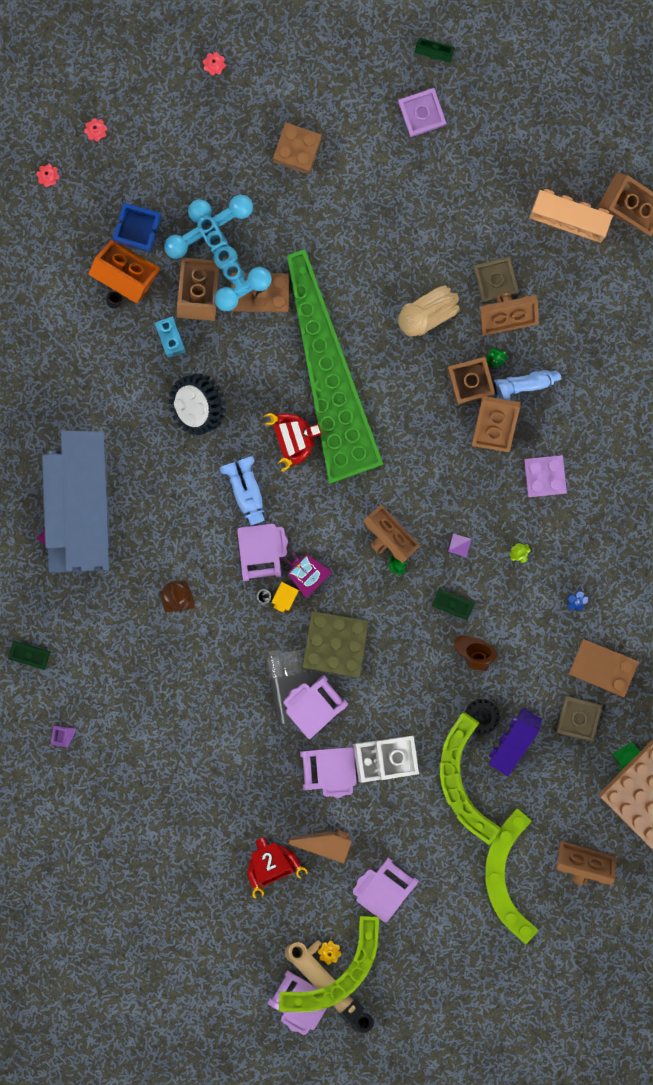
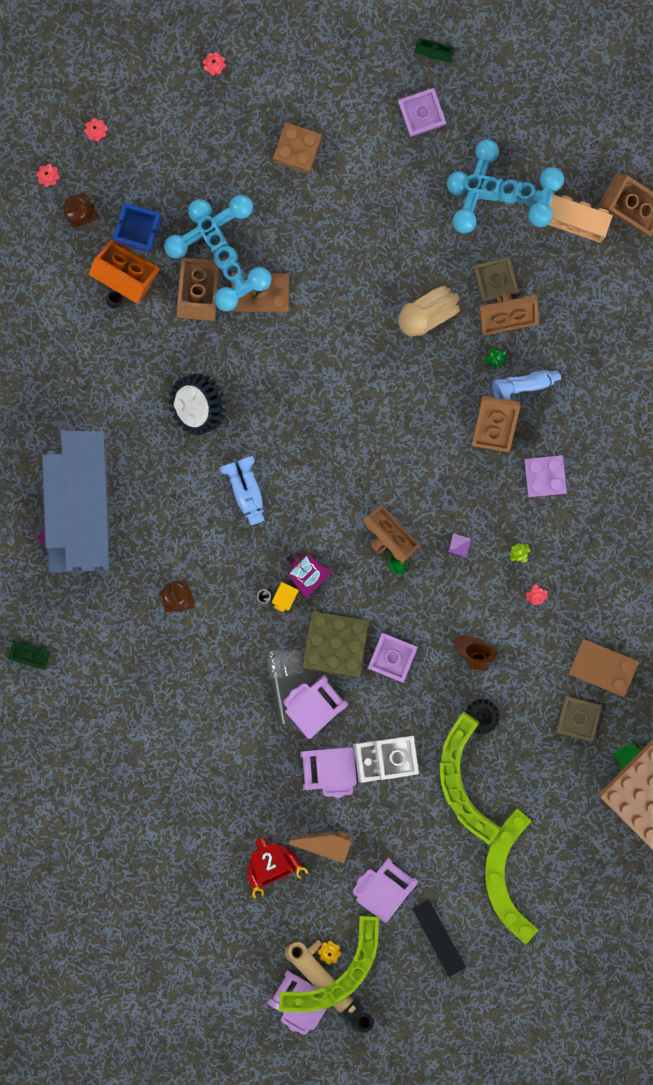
(65, 736): medium lavender slope -> none
(80, 210): none -> reddish brown piece
(170, 337): medium azure hips -> none
(260, 546): lavender piece -> none
(293, 437): red torso -> none
(344, 426): bright green wing -> none
(392, 657): none -> lavender plate
(439, 938): none -> black tile
(452, 604): dark green plate -> none
(470, 381): medium nougat brick -> none
(515, 742): dark purple wedge -> none
(536, 595): none -> coral plant
(539, 200): none -> medium azure piece
(577, 601): blue plant -> none
(586, 864): medium nougat plate -> none

